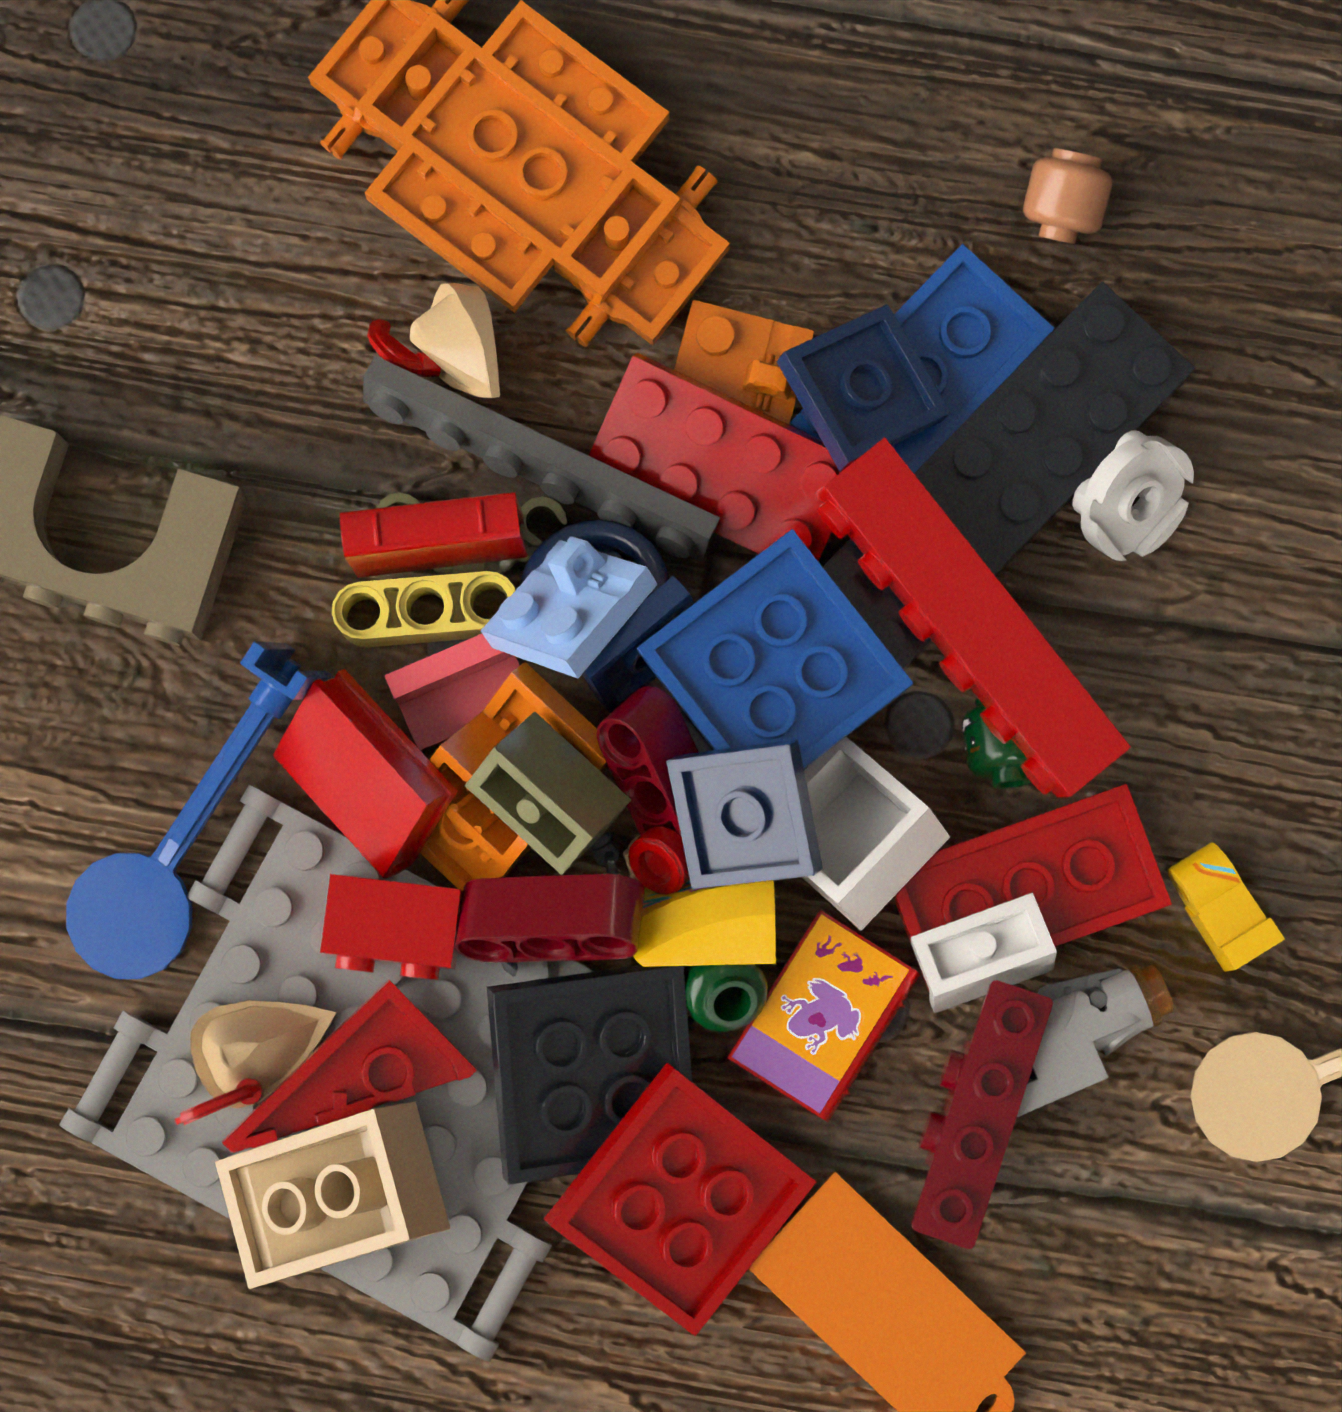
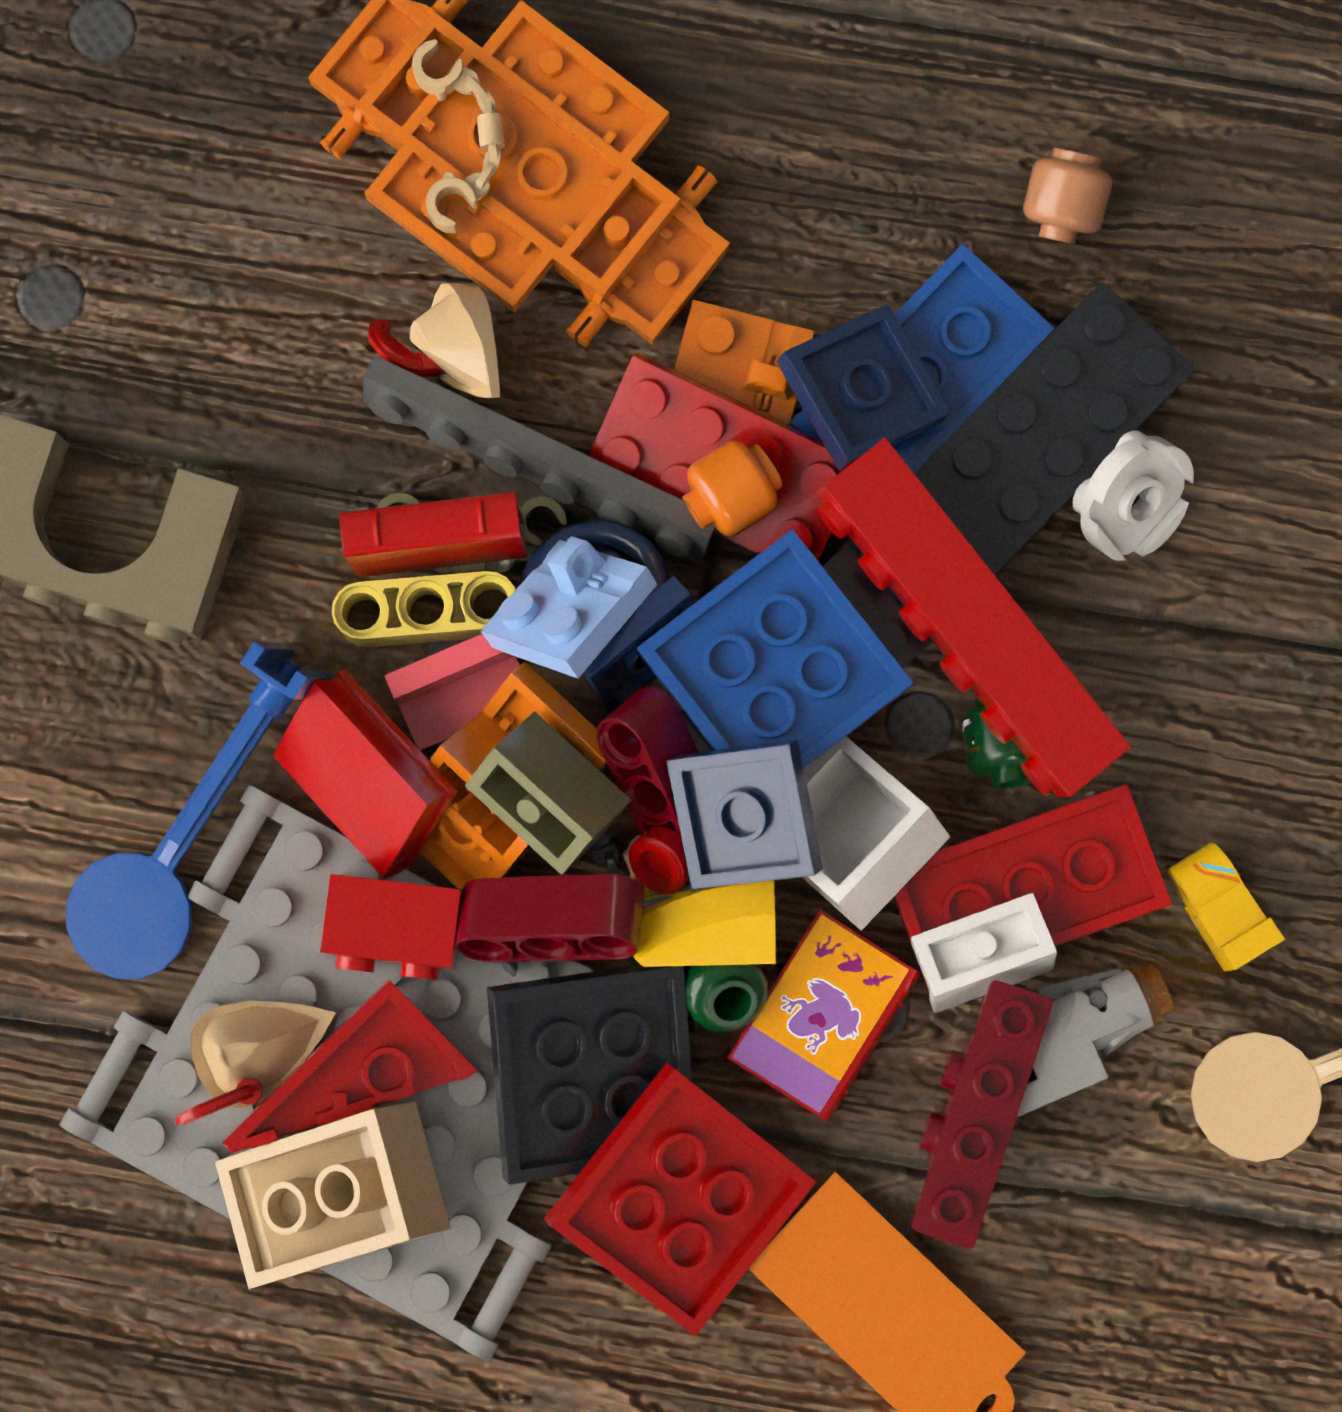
(489, 130): none -> tan piece
(732, 488): none -> orange head

